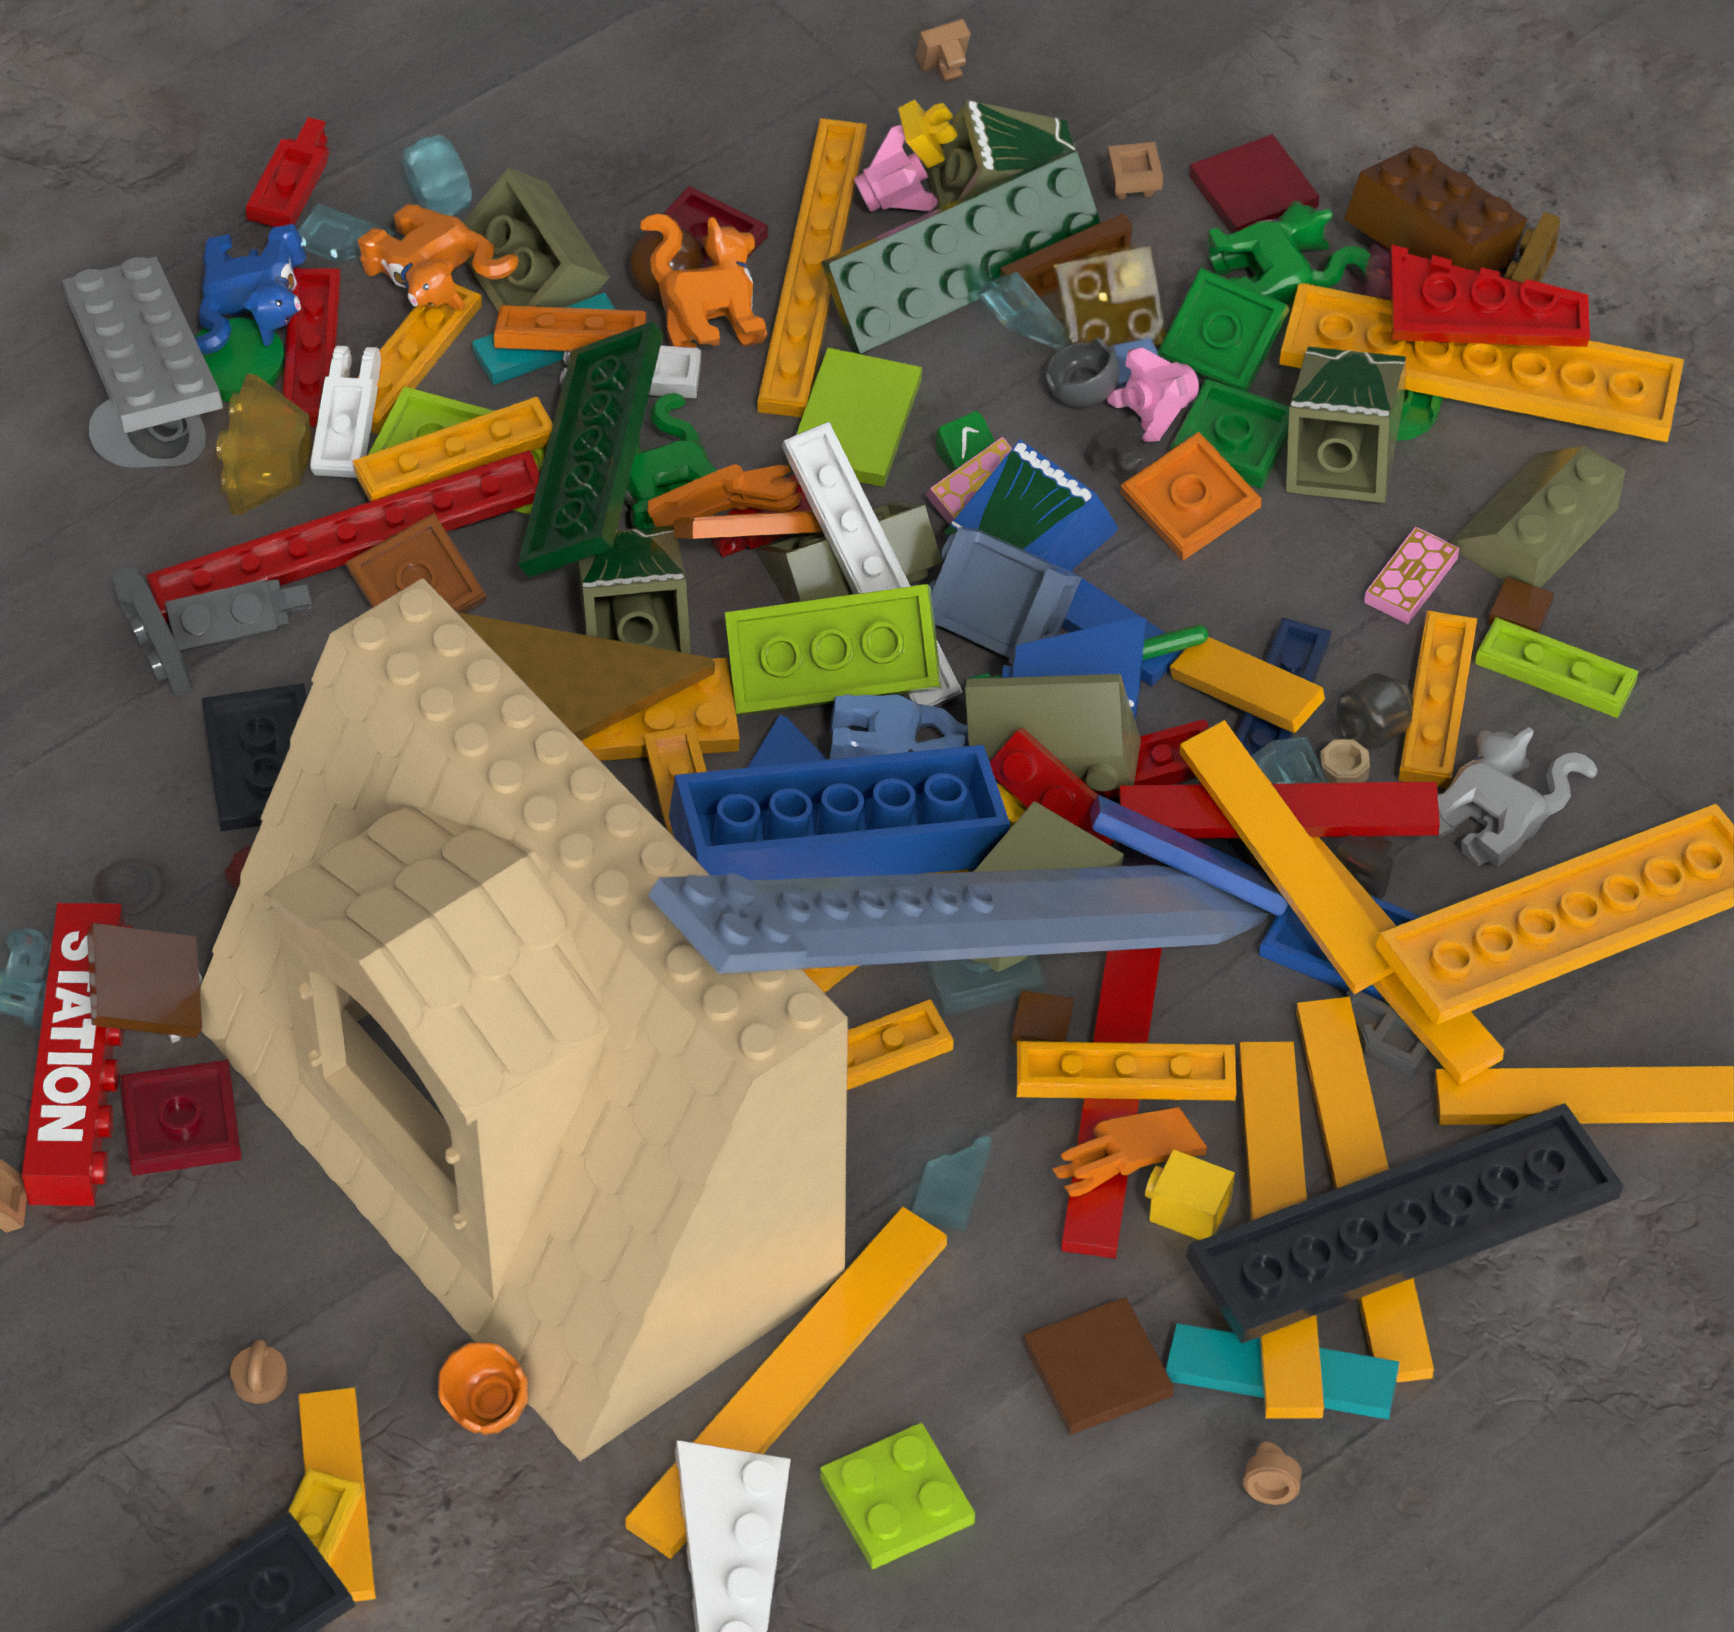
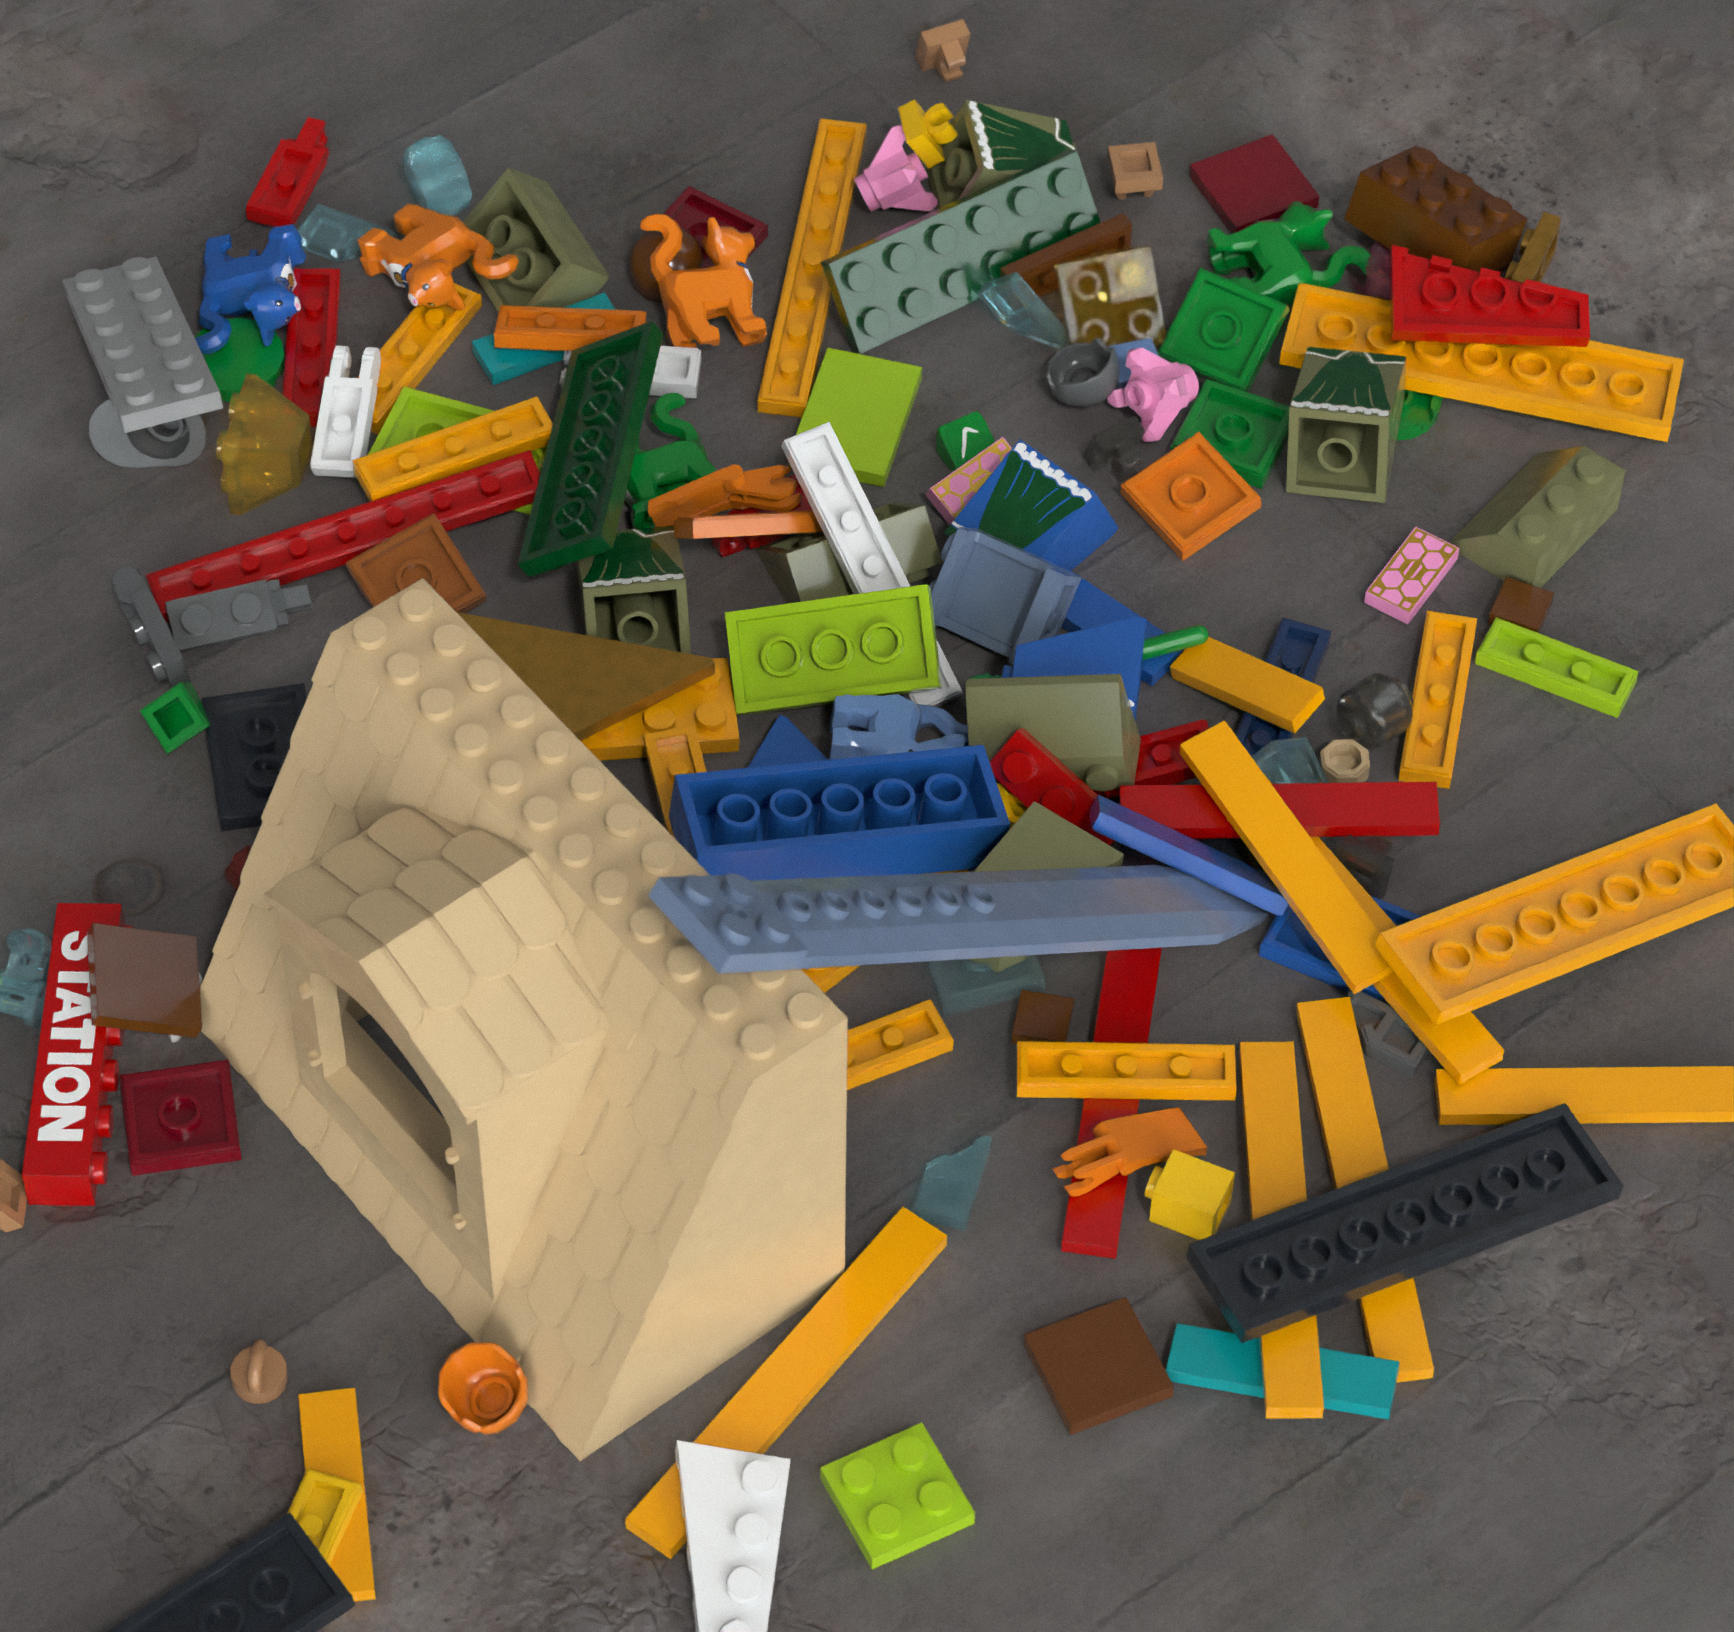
(176, 716): none -> green slope
(1272, 1475): medium nougat tile -> none
(1499, 801): light grey animal -> none

